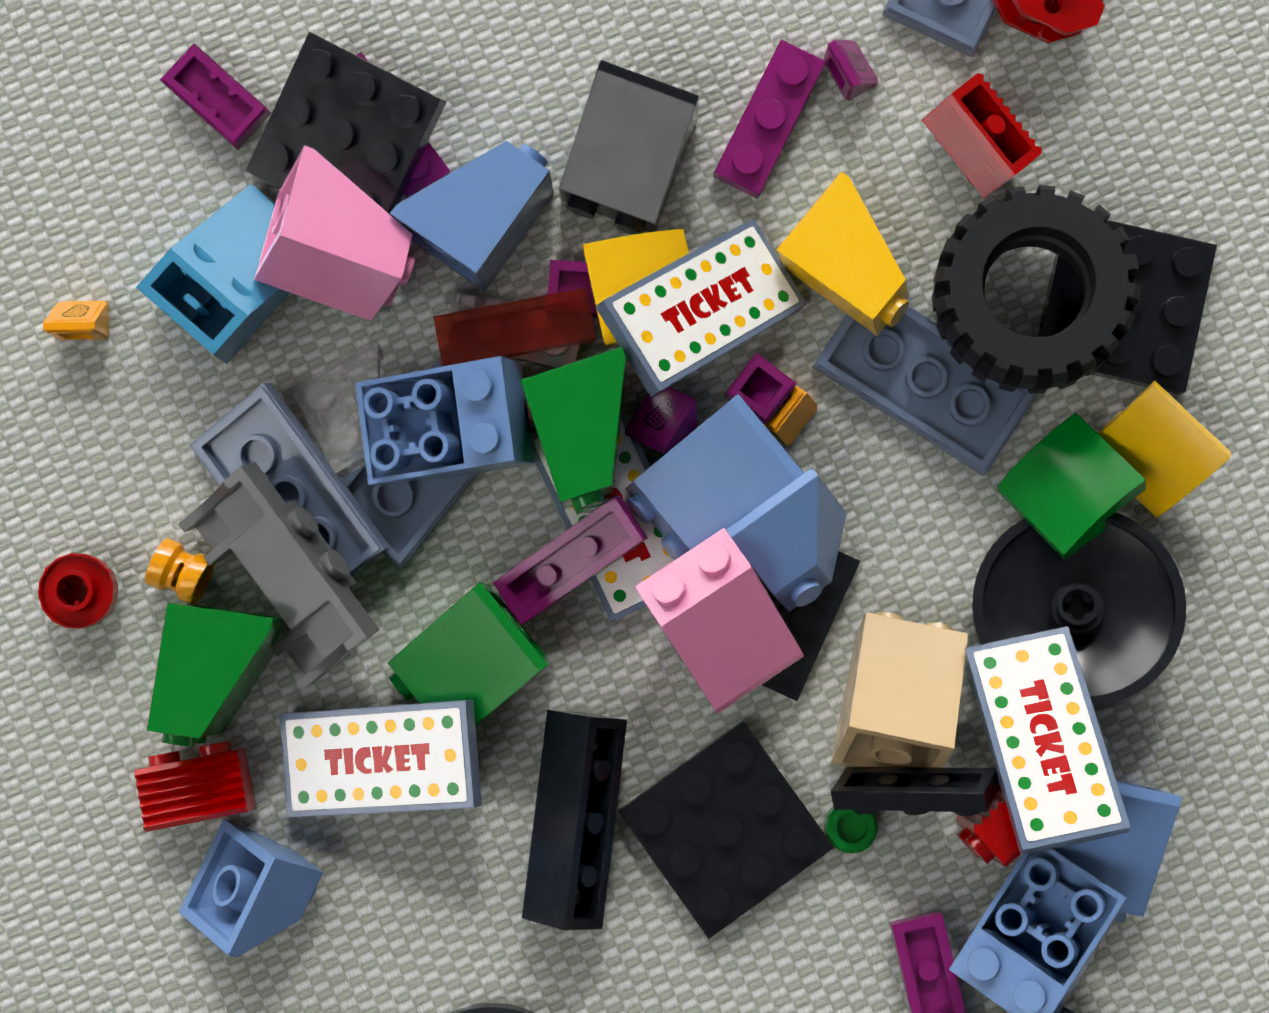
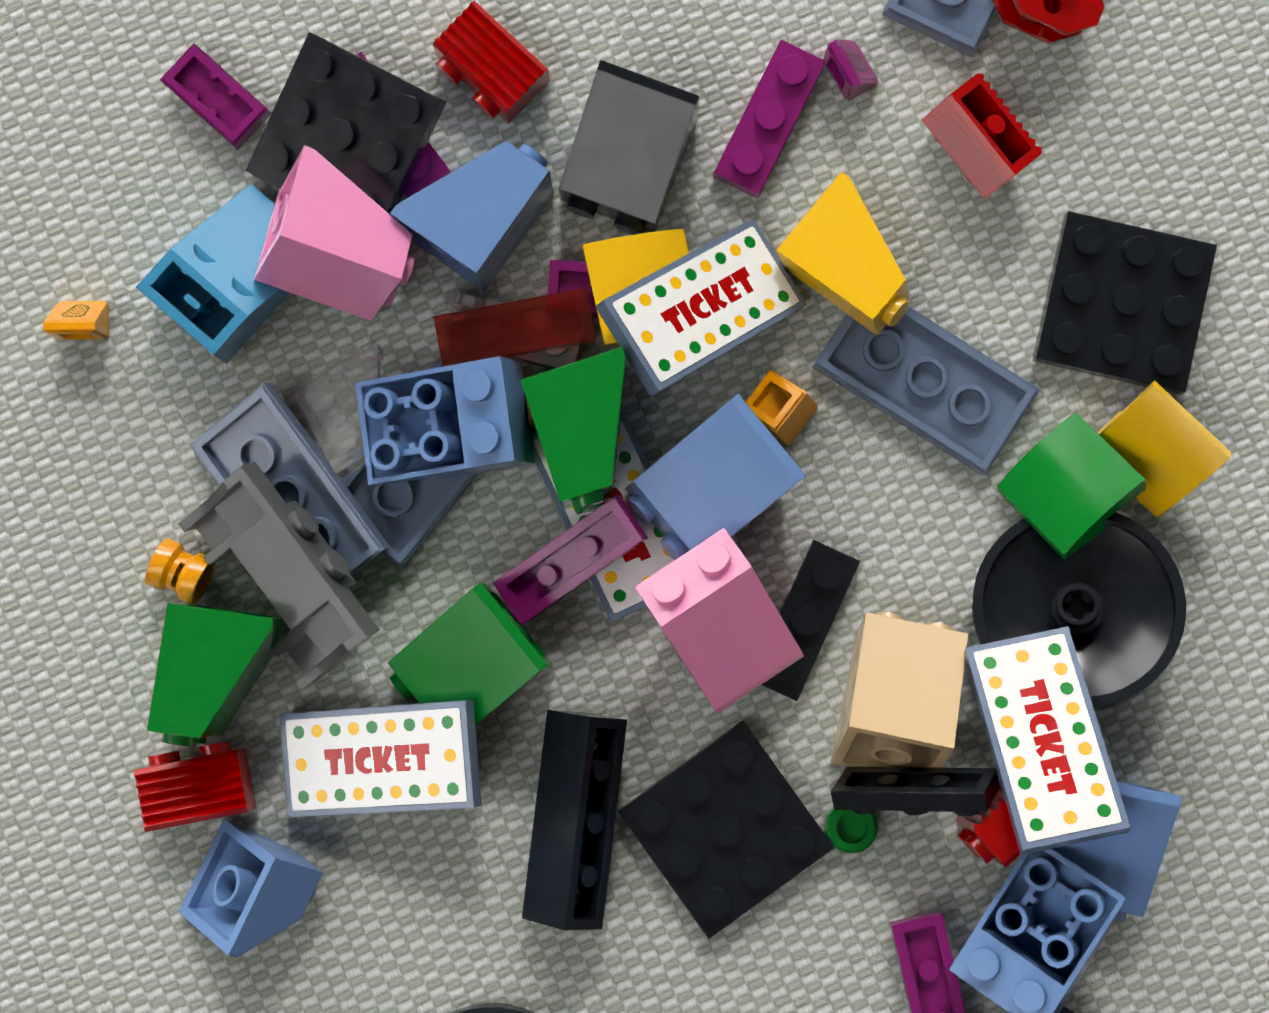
(78, 591): red plate -> none
(490, 63): none -> red brick
(663, 419): magenta slope -> none
(761, 387): magenta slope -> none
(793, 539): medium blue slope -> none
(1046, 223): black tyre -> none

